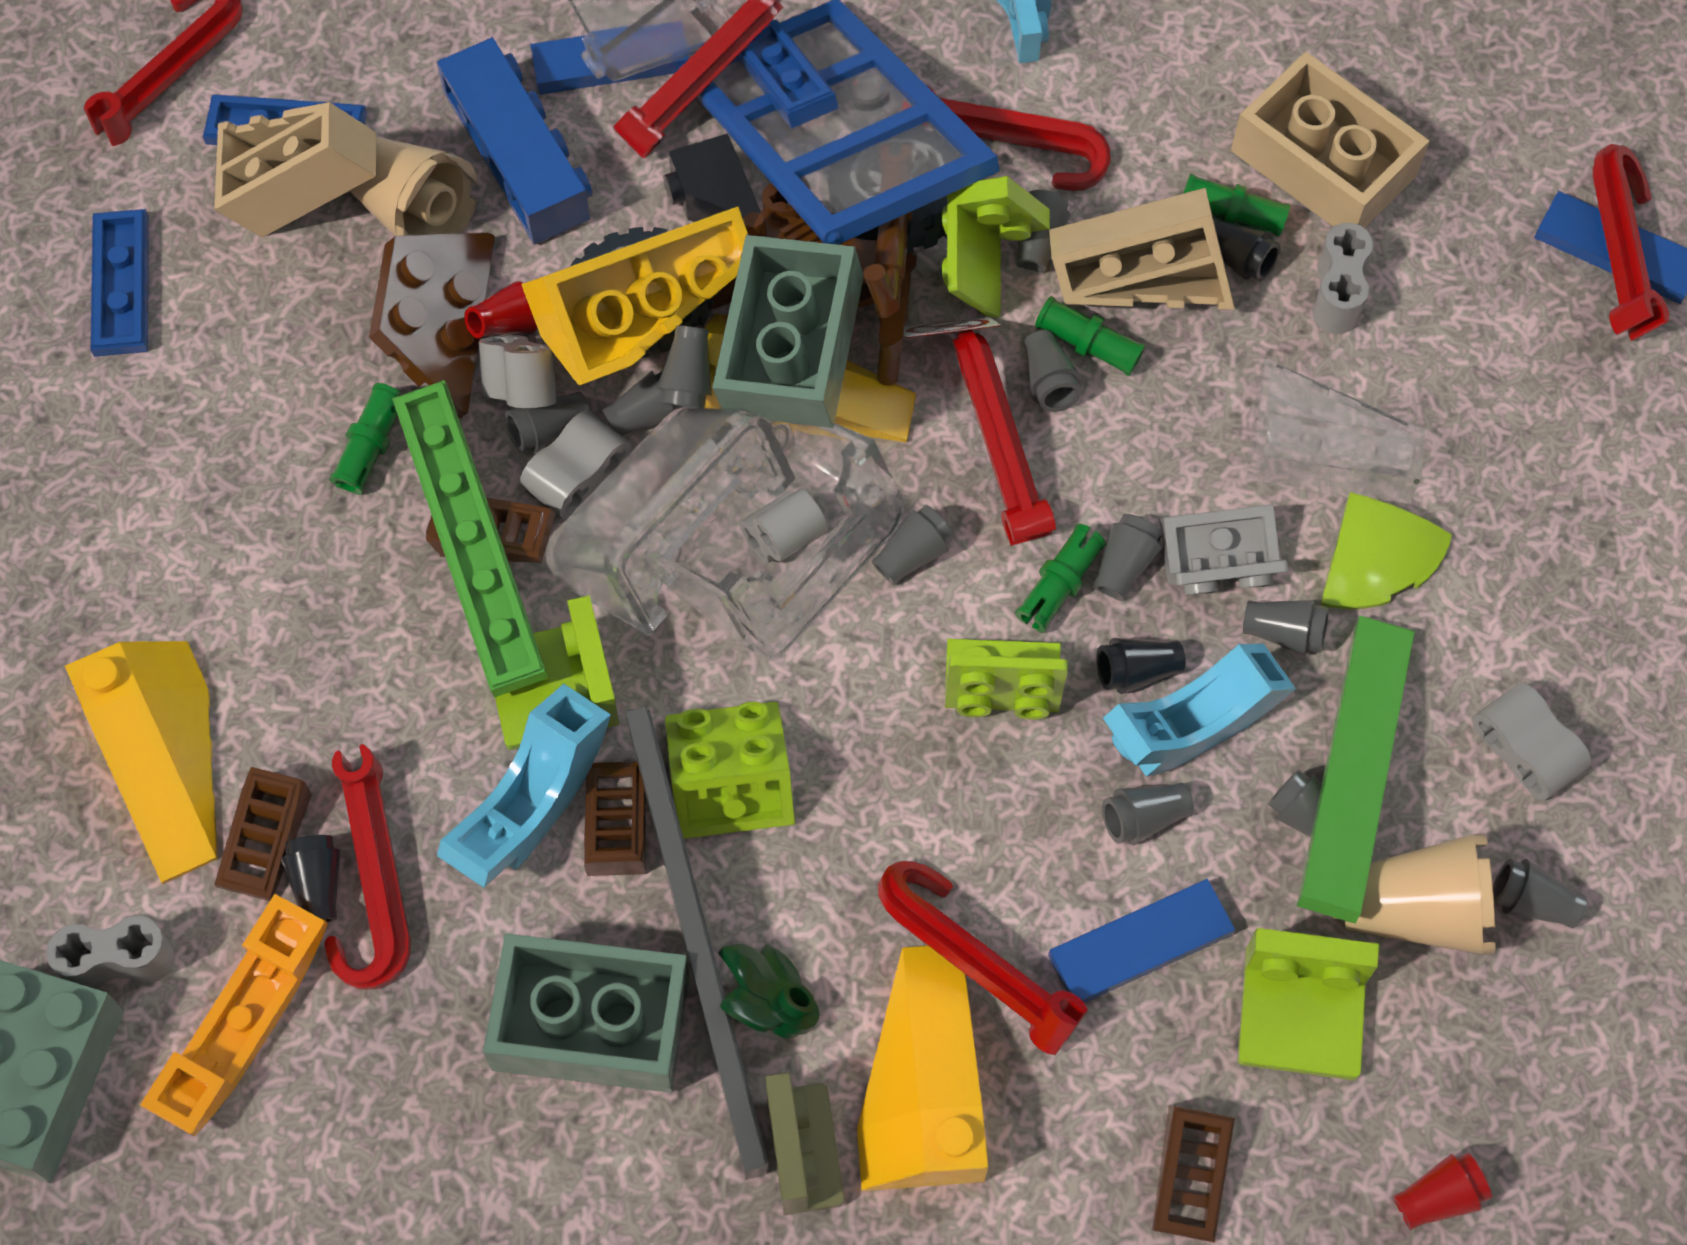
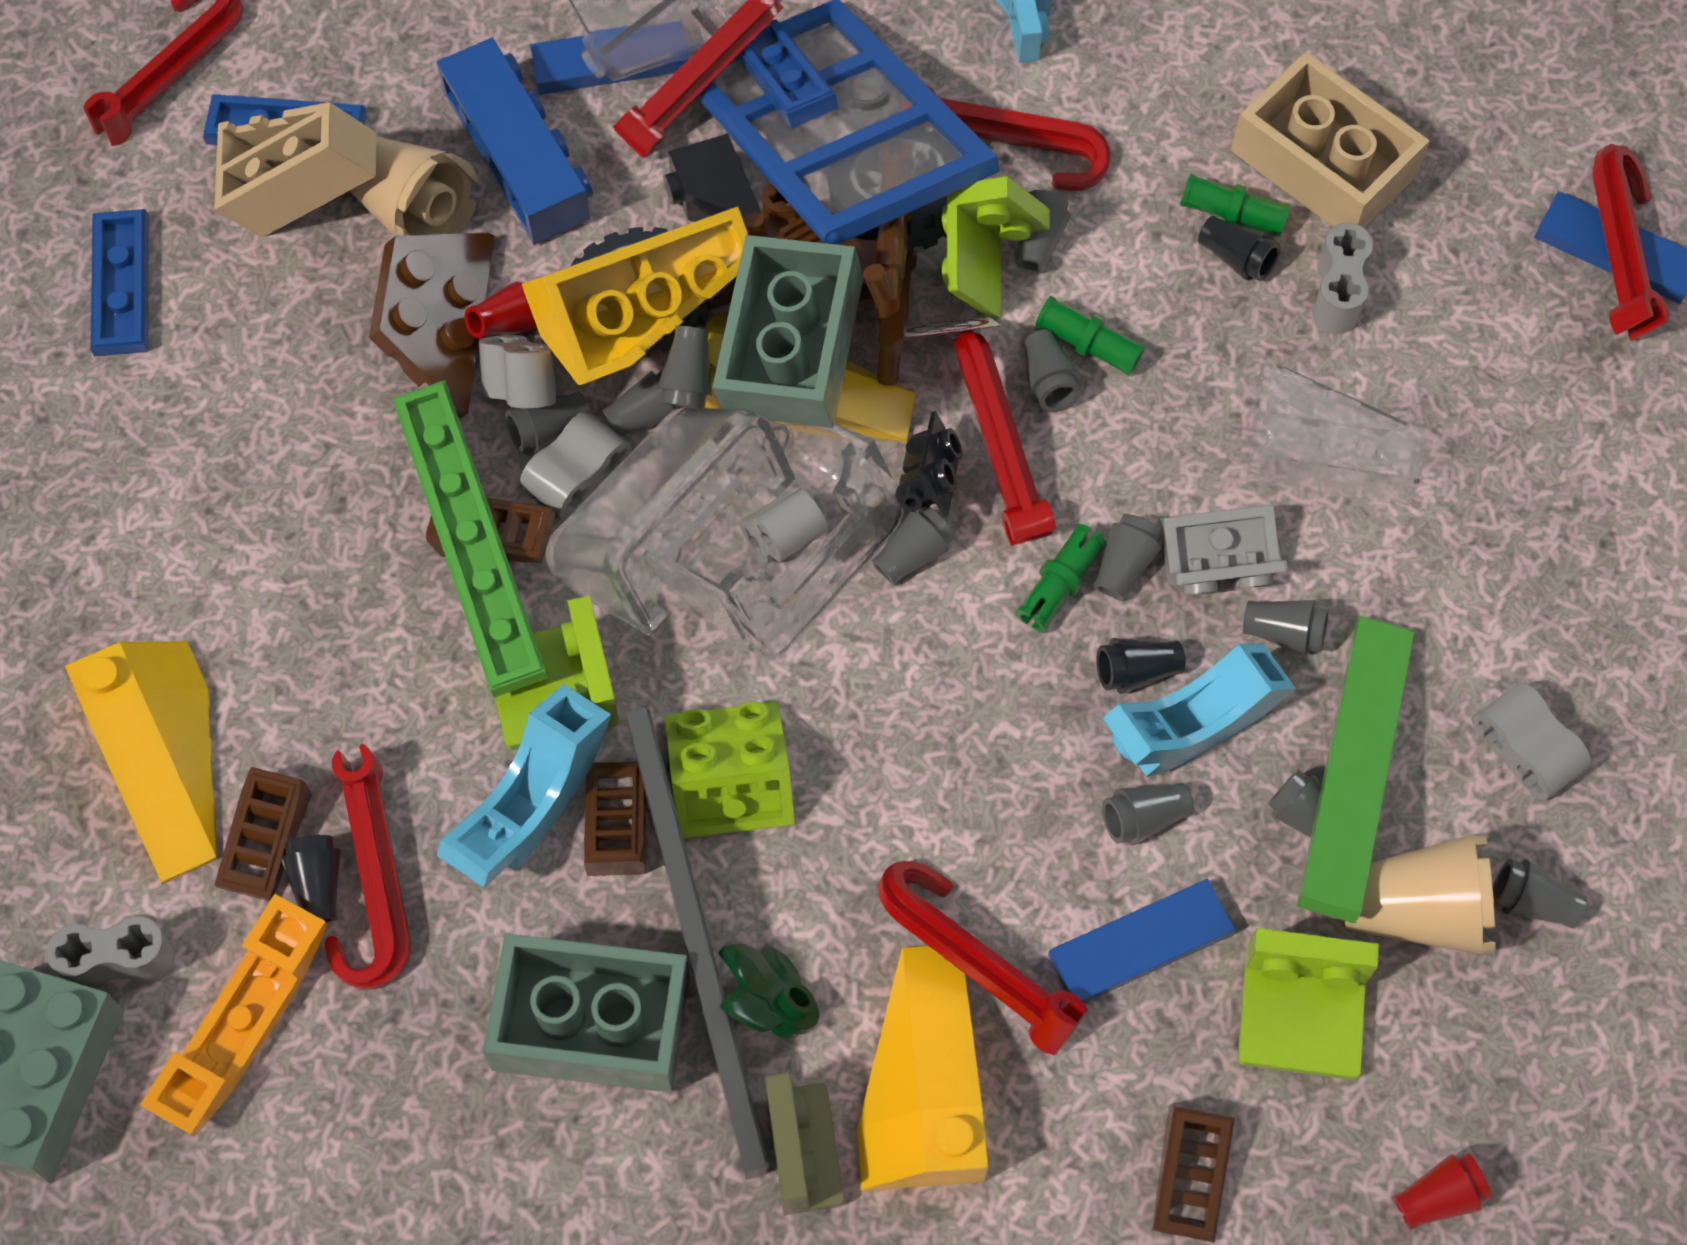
(366, 440): green pin -> none
(930, 468): none -> black hinge
(1004, 677): lime bracket -> none
(1144, 255): tan wedge -> none
(1380, 554): lime brick -> none

